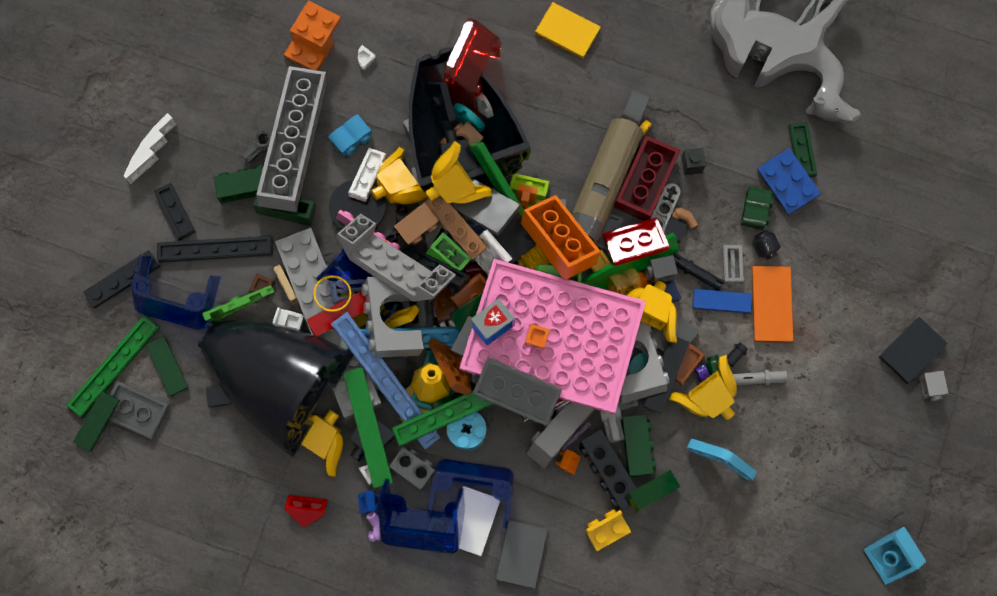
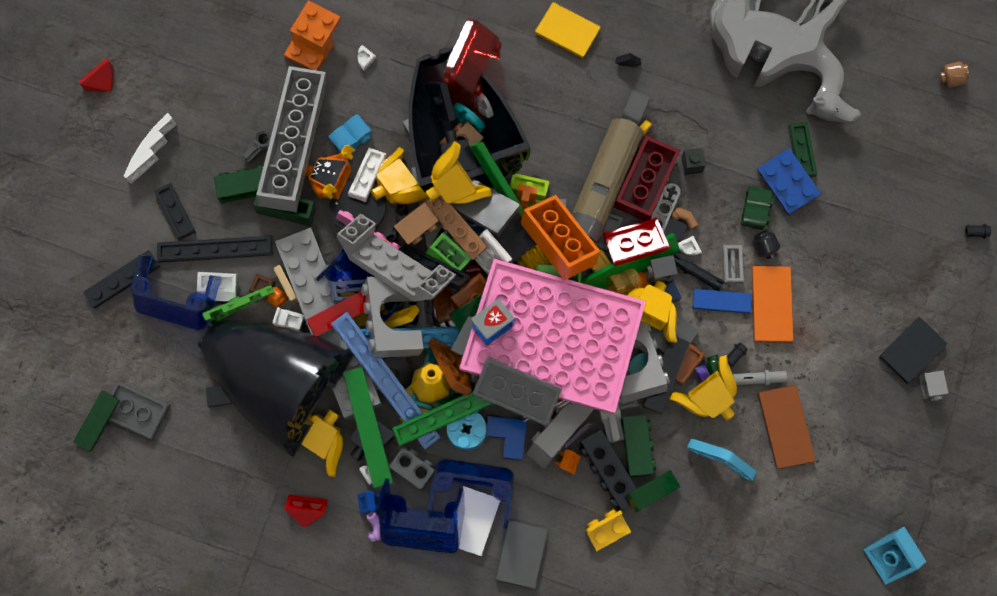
(99, 79): none -> red slope
(113, 366): green tile -> none
(167, 366): dark green tile -> none
(227, 286): none -> white plate
(277, 298): none -> orange piece
(329, 310): yellow piece -> none
(330, 174): none -> torso
(512, 431): none -> blue tile
(537, 336): orange tile -> none
(628, 60): none -> black tile
(689, 247): none -> white tile
(786, 427): none -> dark orange tile
(954, 74): none -> medium nougat head
(978, 231): none -> black pin

